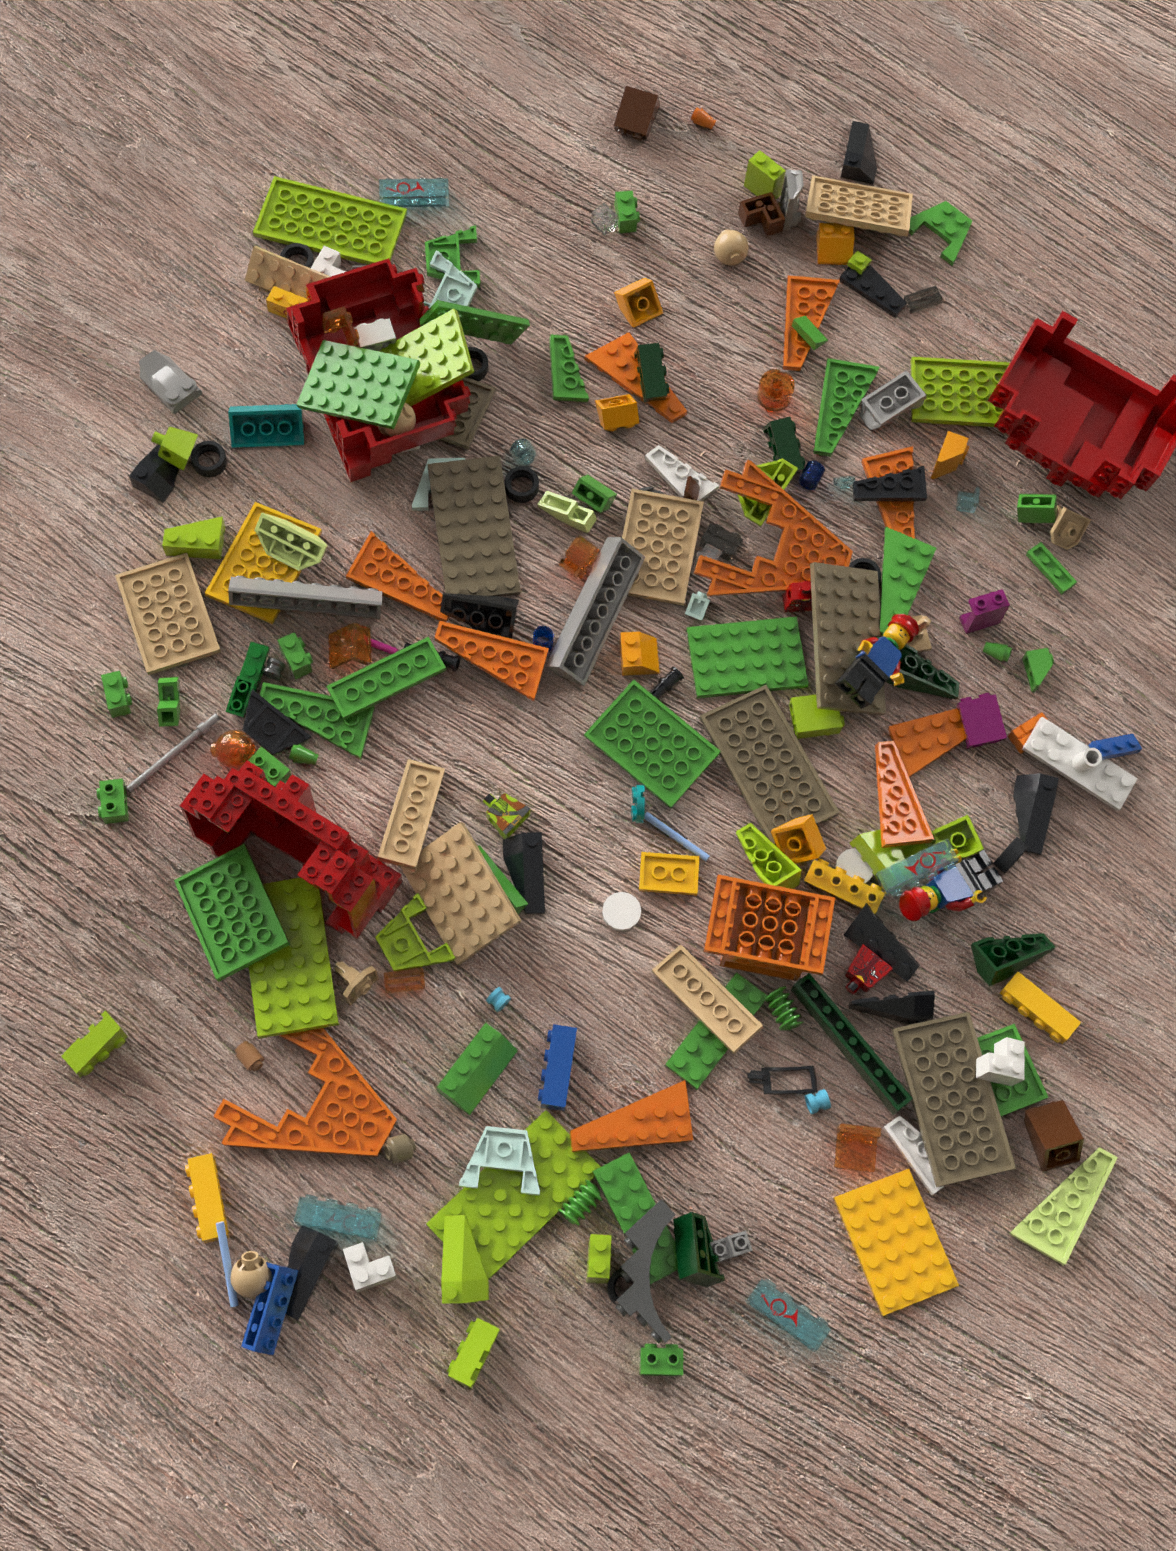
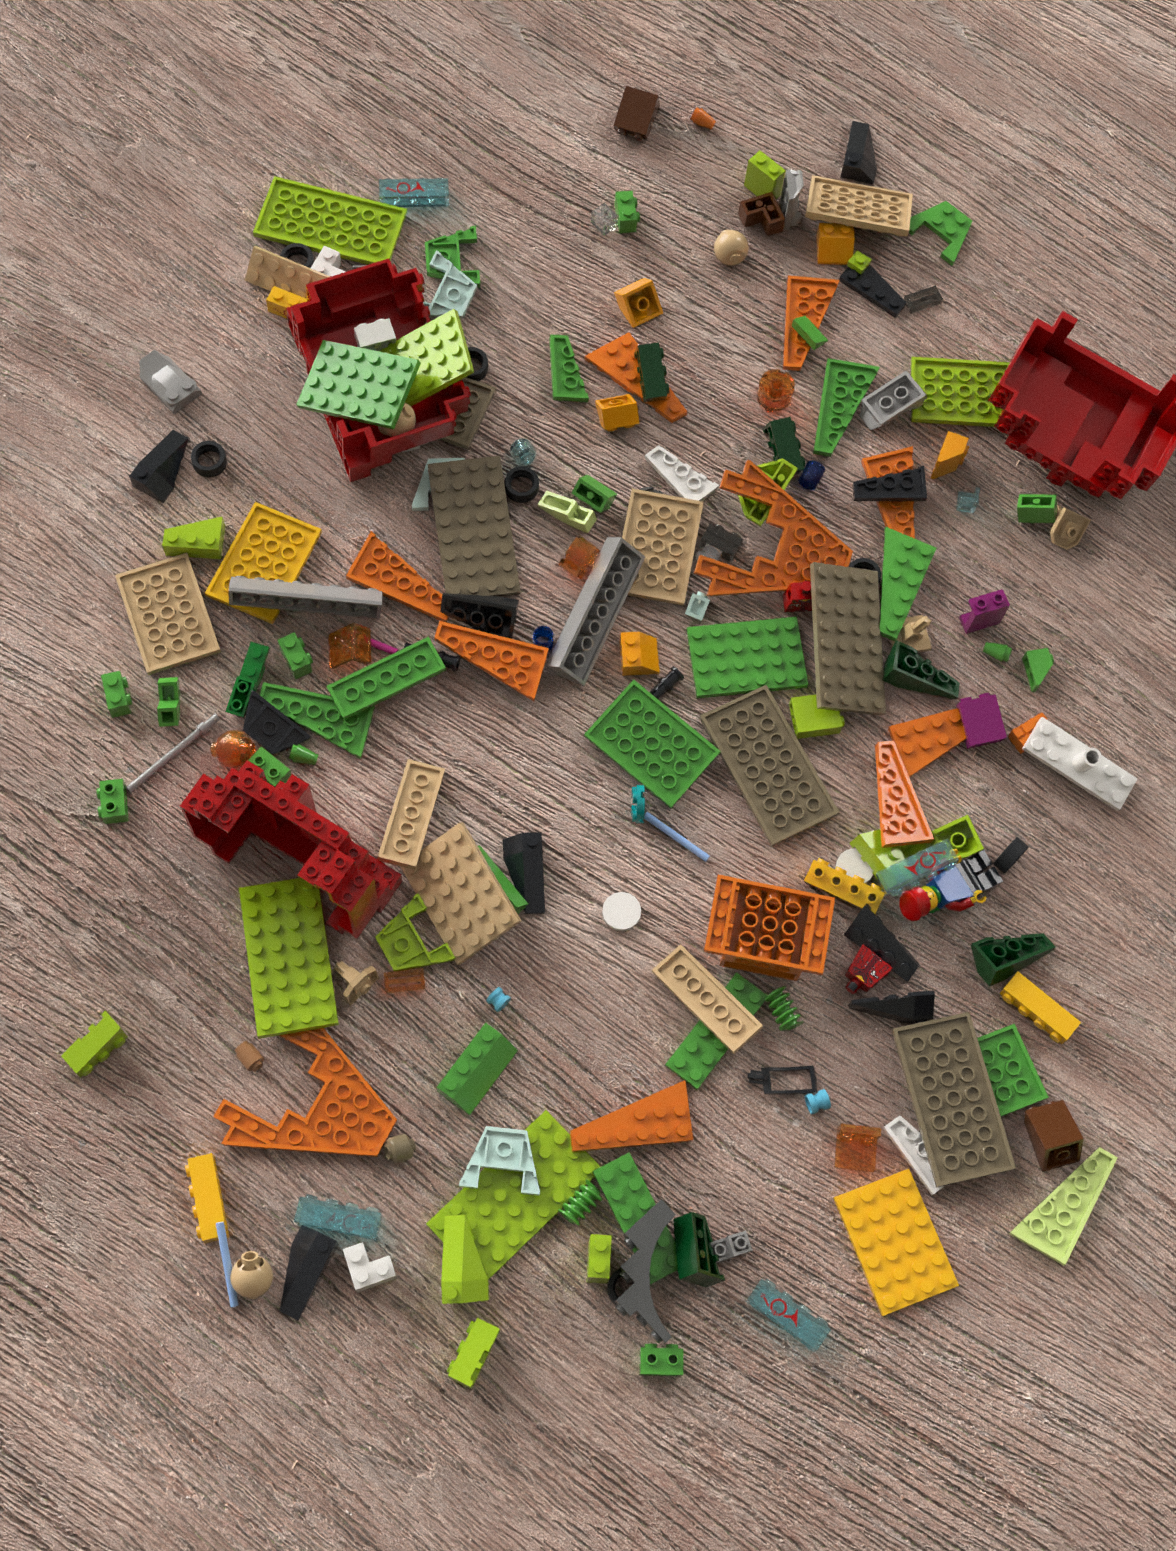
(175, 446): lime torso -> none
(231, 912): bright green plate -> none
(266, 425): teal slope -> none
(270, 1311): blue brick -> none
(274, 668): dark grey wheel -> none
(289, 542): yellowish green wedge -> none
(339, 319): clear orange bracket -> none
(480, 322): bright green plate -> none
(505, 813): torso -> none
(558, 1069): blue brick -> none
(669, 873): yellow plate -> none
(691, 489): reddish brown slope -> none
(768, 860): lime wedge -> none
(799, 839): light orange slope -> none
(844, 481): clear light blue plate -> none
(851, 1044): dark green brick -> none
(878, 661): piece -> none
(1004, 1065): white brick -> none
(1034, 804): black wedge -> none
(1051, 568): bright green plate -> none
(1117, 746): blue plate -> none

